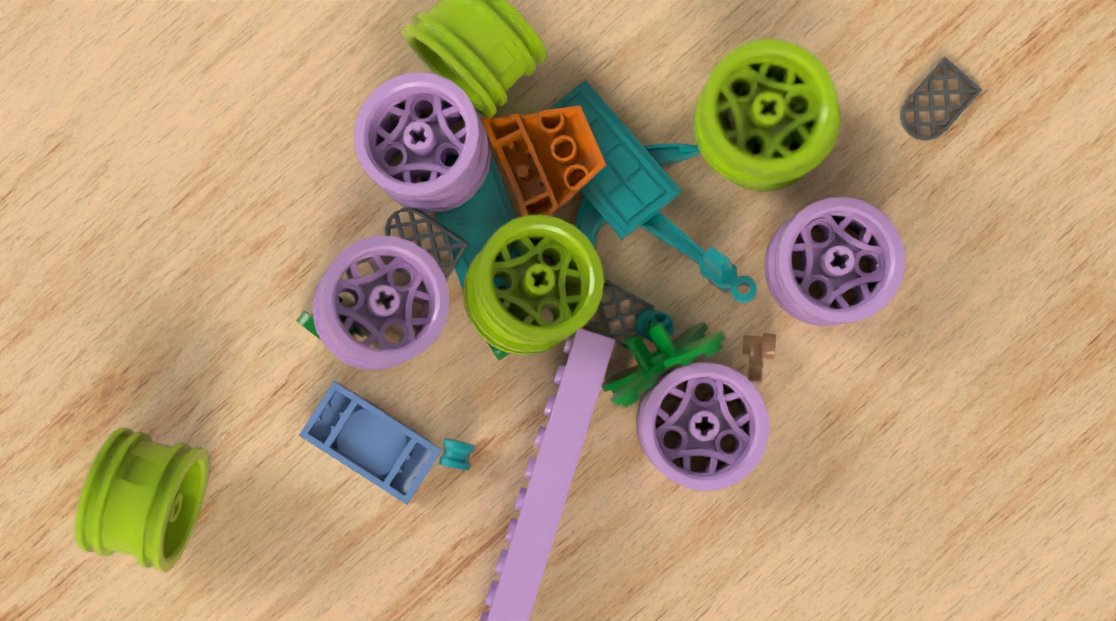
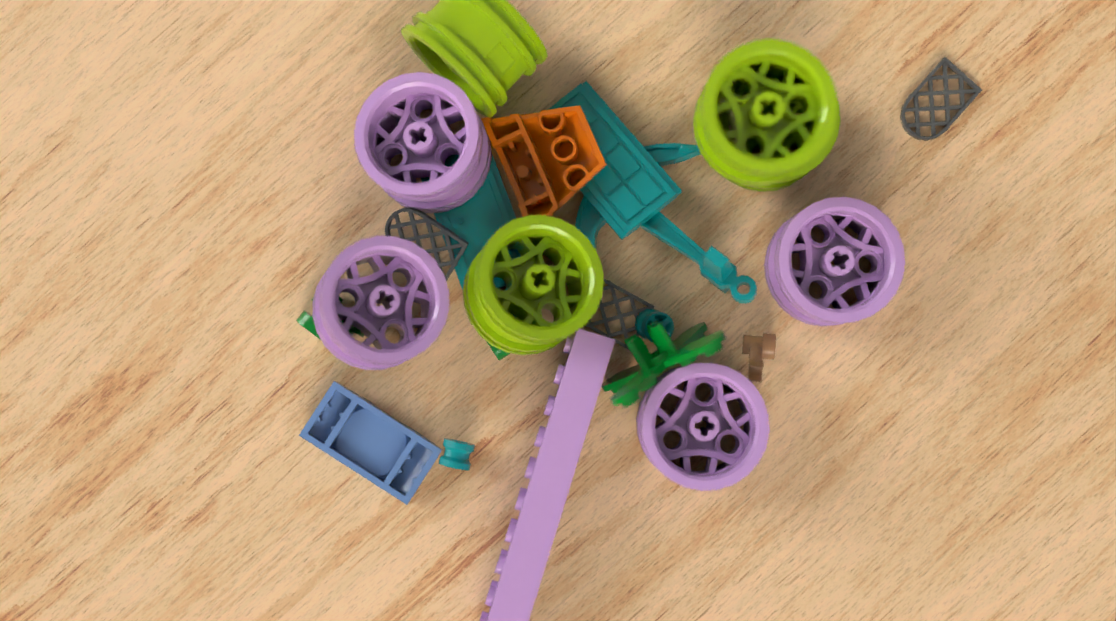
(141, 499): lime wheel -> none

